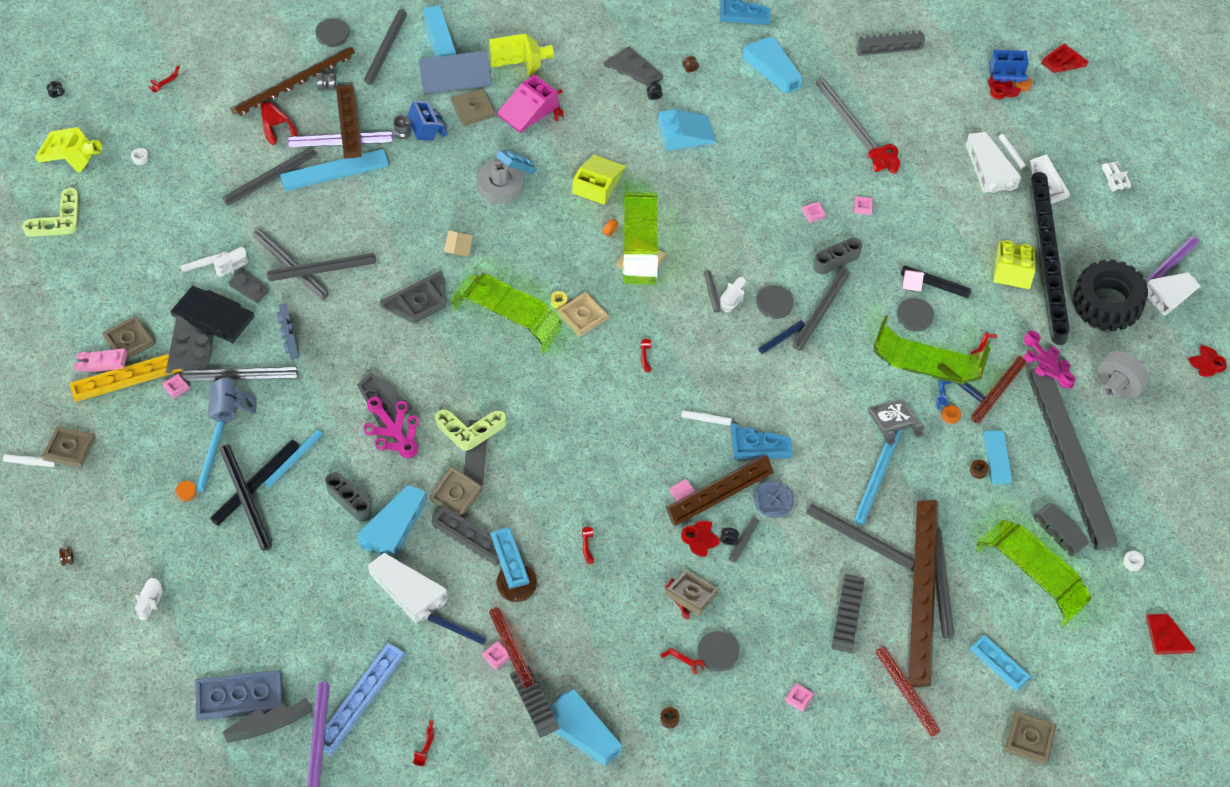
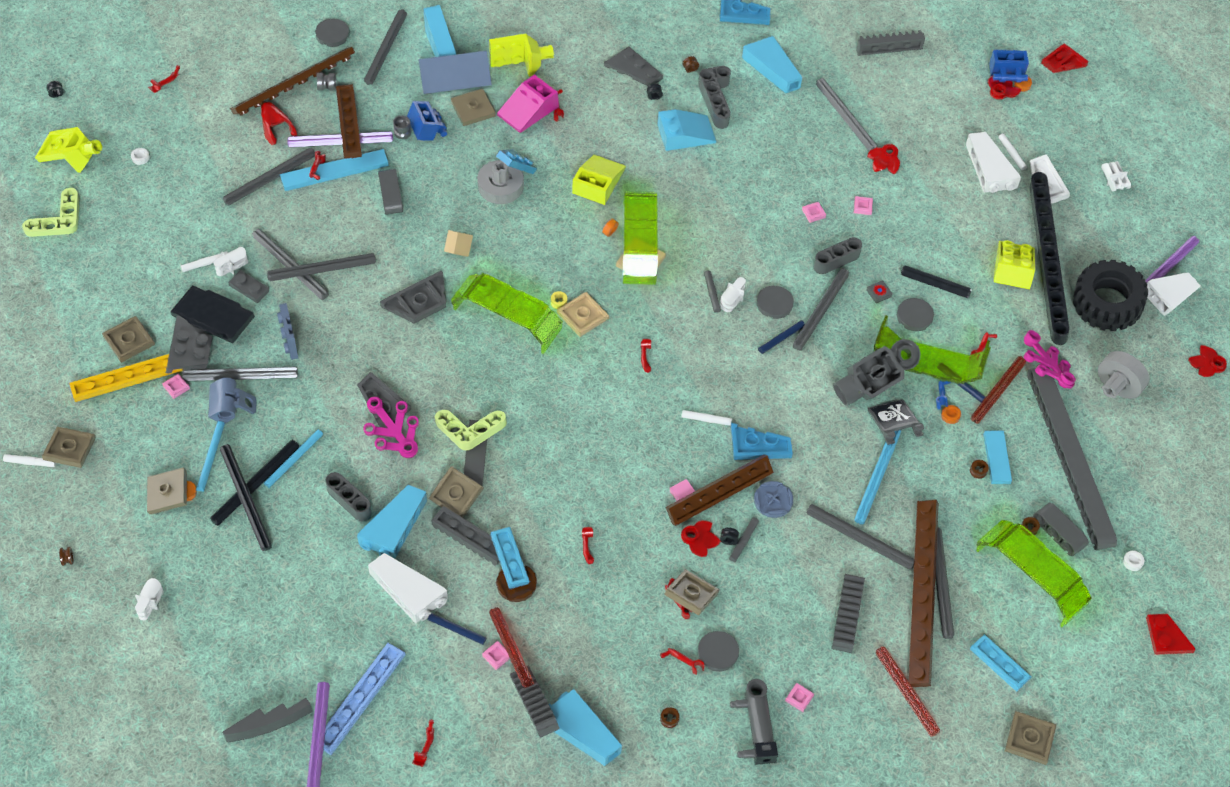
(101, 360): bright pink hinge -> none
(167, 491): none -> plate
(238, 694): sand blue tile -> none
(319, 159): none -> red piece
(390, 191): none -> dark grey beam
(710, 85): none -> dark grey beam
(760, 722): none -> dark grey piece
(877, 372): none -> dark grey brick
(879, 291): none -> dark grey tile
(912, 280): tile -> none
(1035, 524): none -> reddish brown bush

